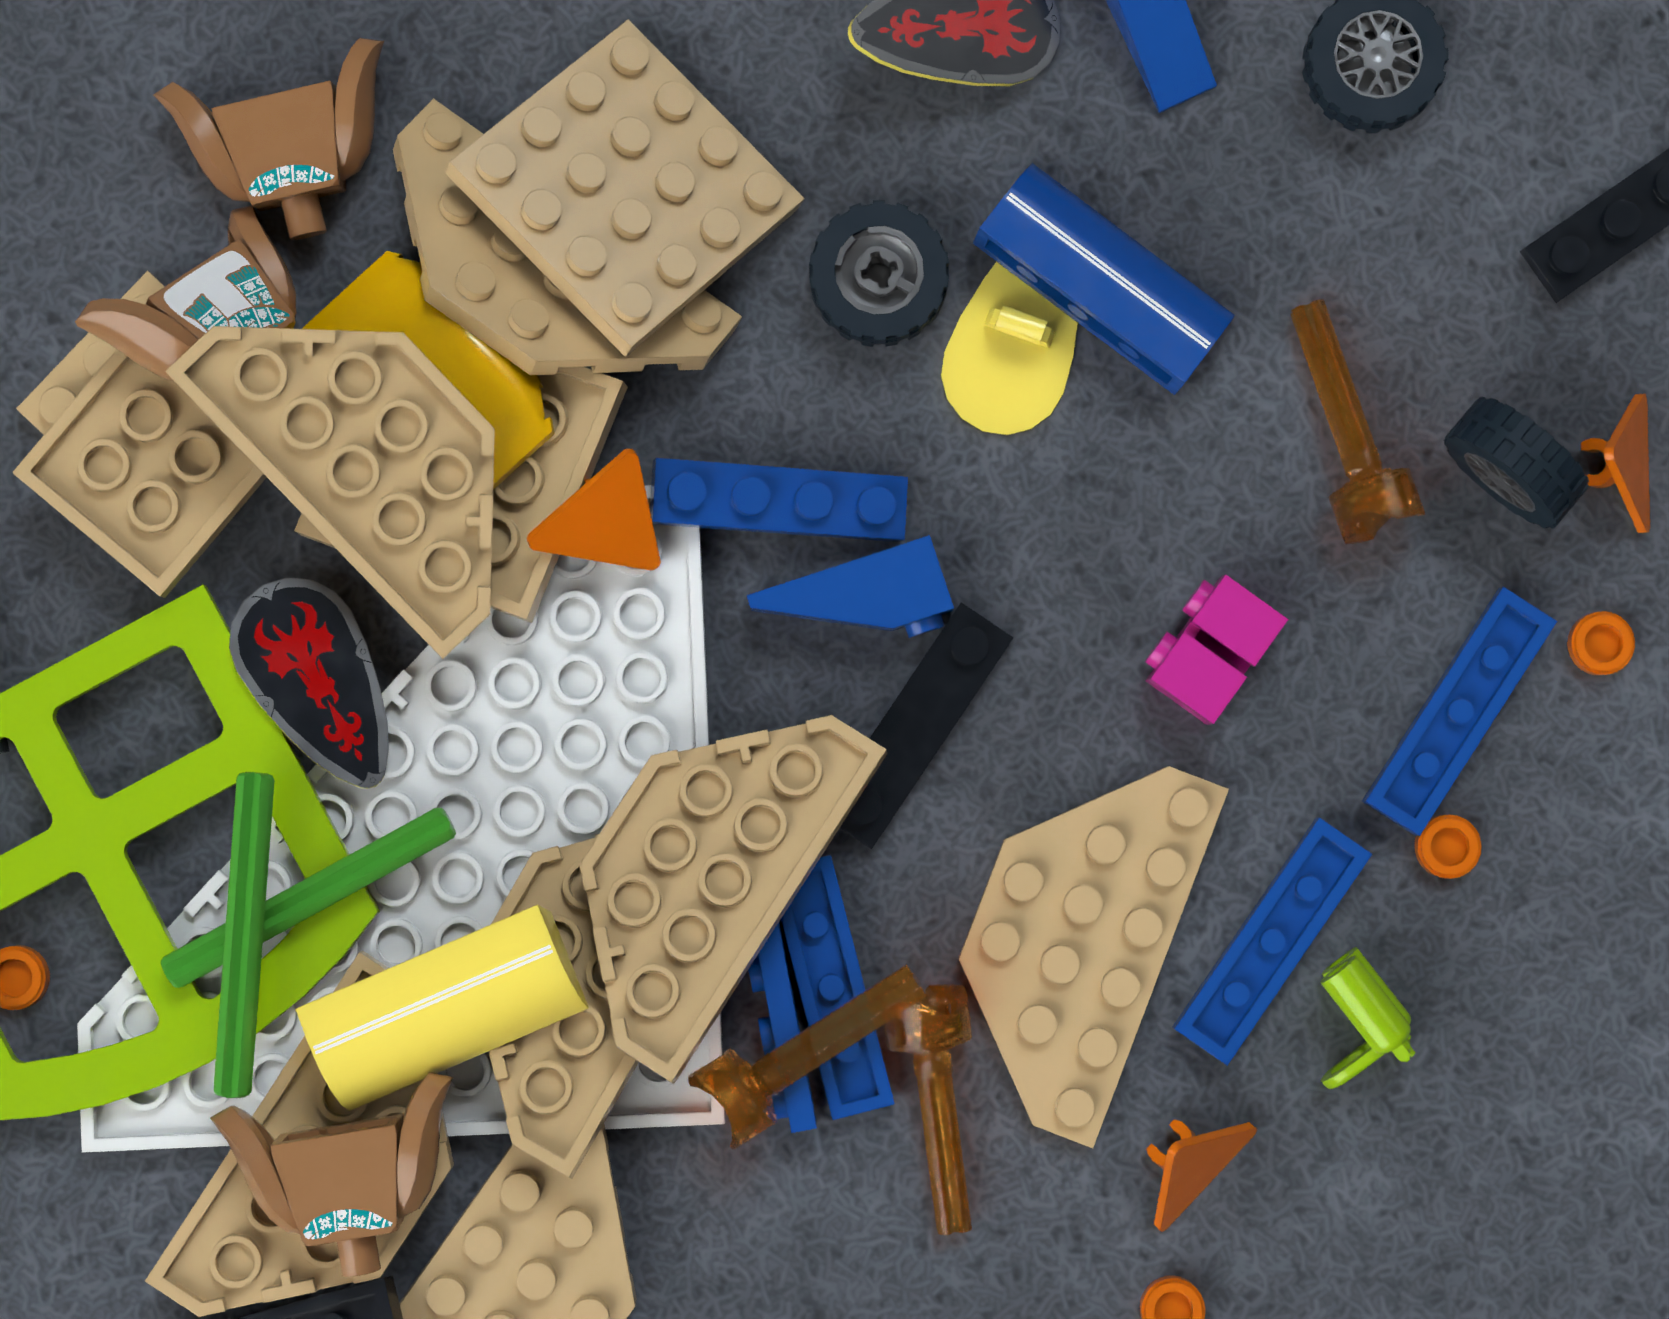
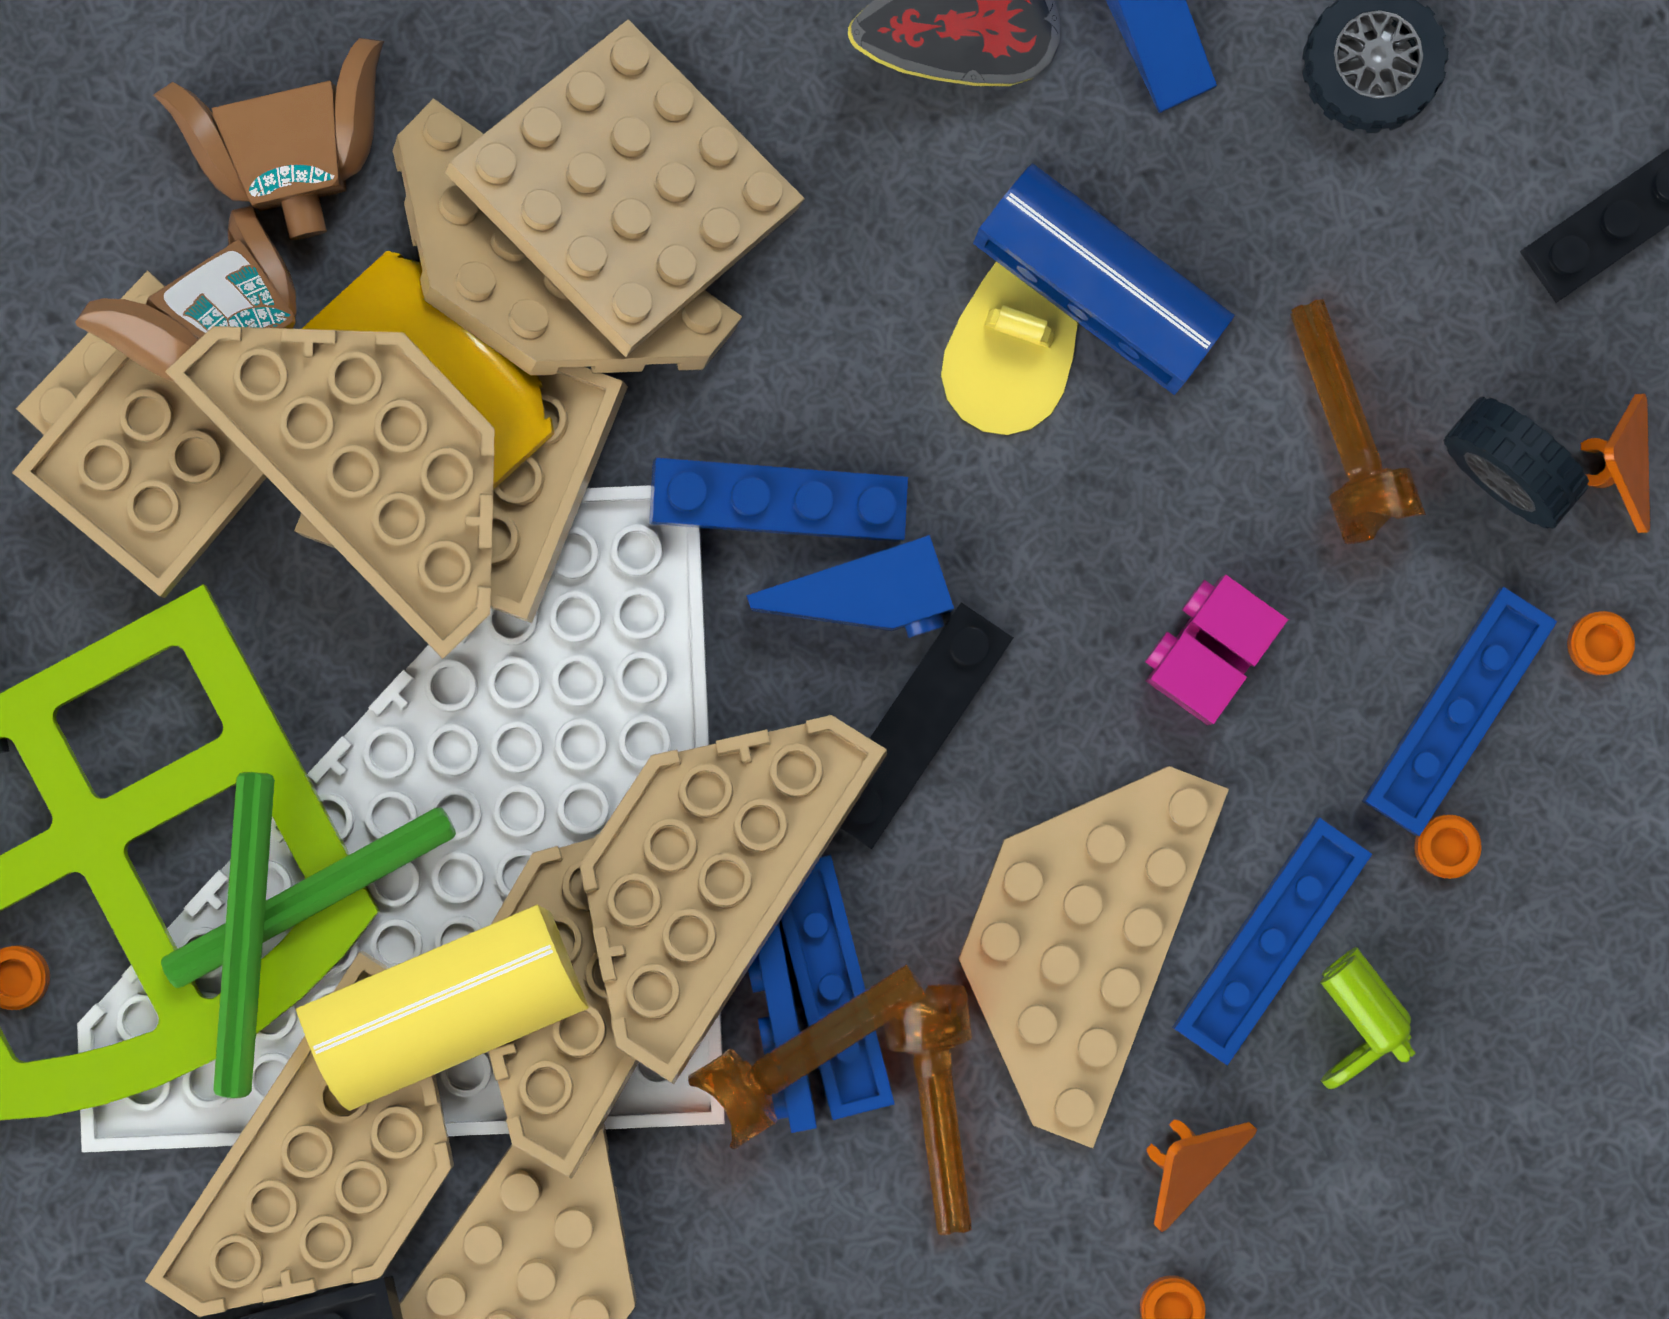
(313, 676): shield -> none
(344, 1177): medium nougat torso -> none
(604, 519): orange piece -> none
(879, 273): black wheel -> none

